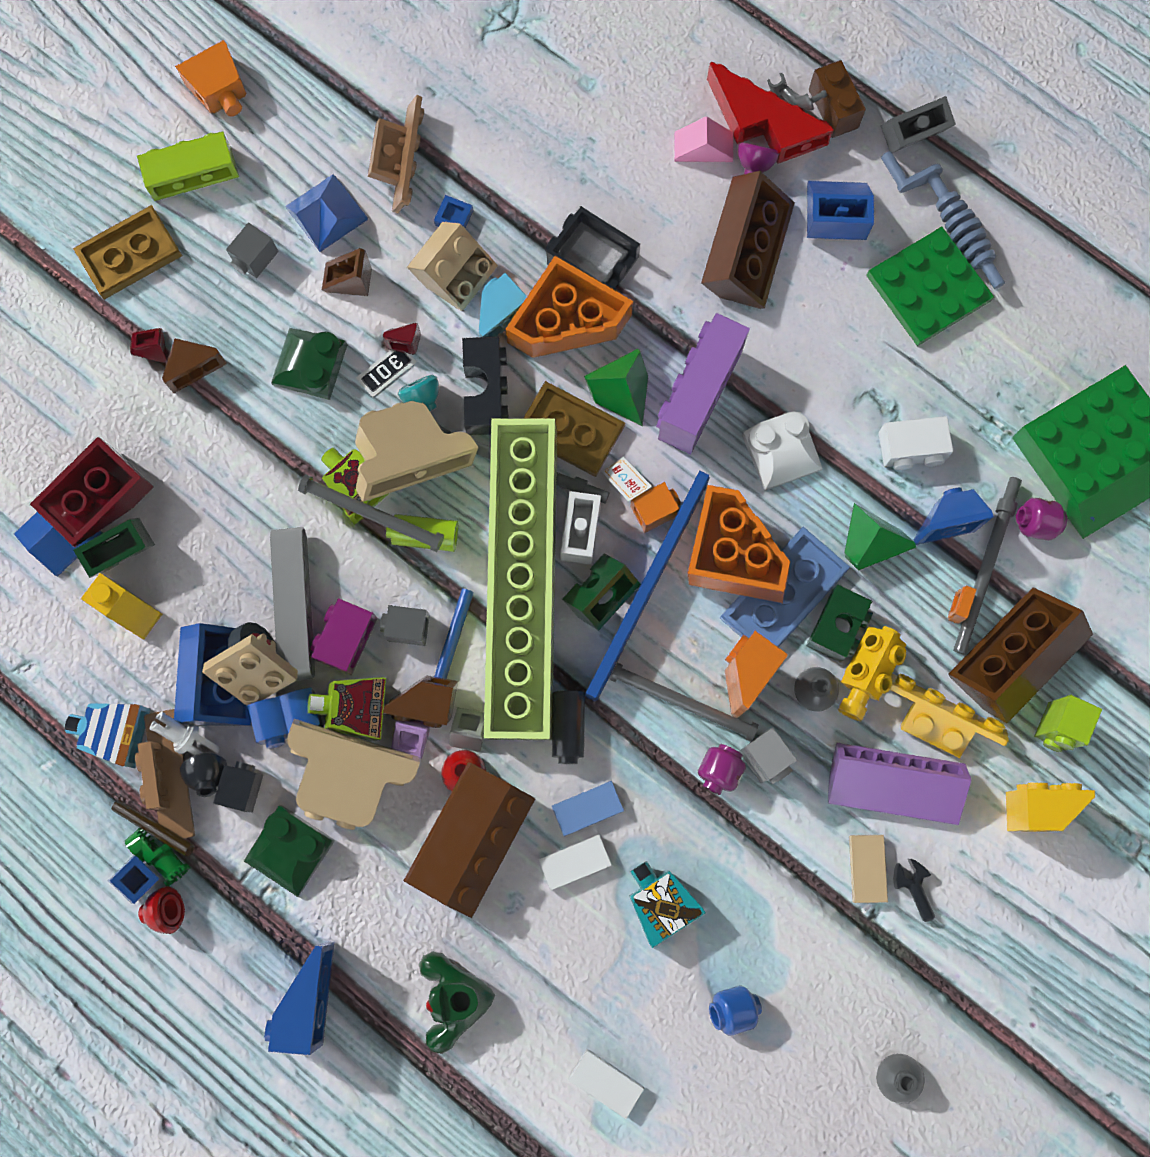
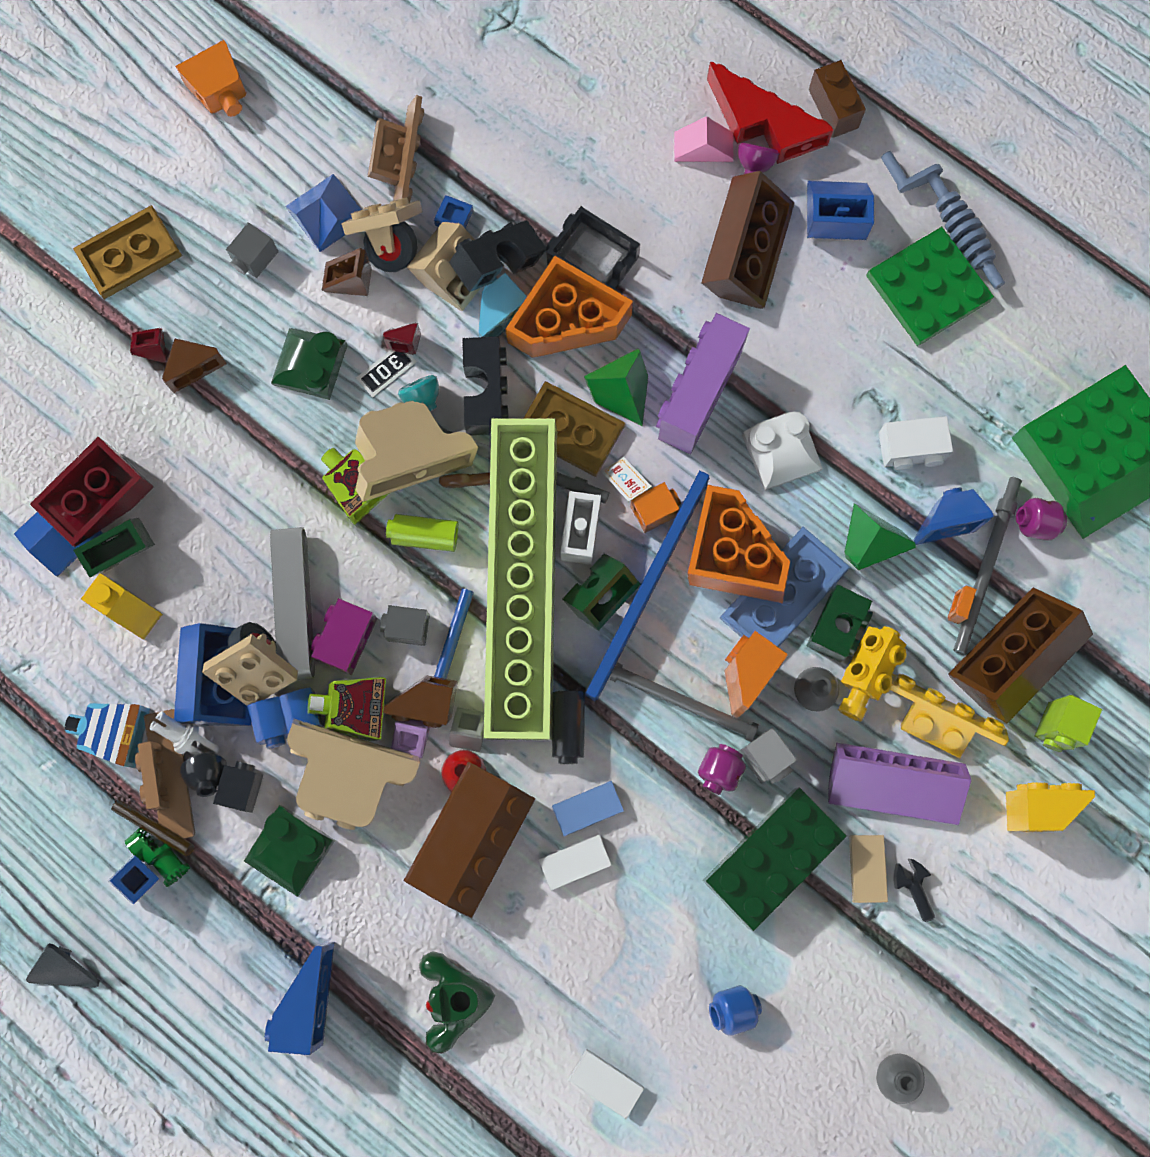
(58, 968): none -> black piece
(163, 910): red brick -> none
(187, 166): lime brick -> none
(367, 511): dark grey bar -> none
(387, 238): none -> plate
(464, 480): none -> reddish brown piece
(480, 260): none -> black arch
(662, 904): torso -> none
(774, 858): none -> dark green brick
(793, 98): dark grey piece -> none
(918, 124): dark grey brick -> none

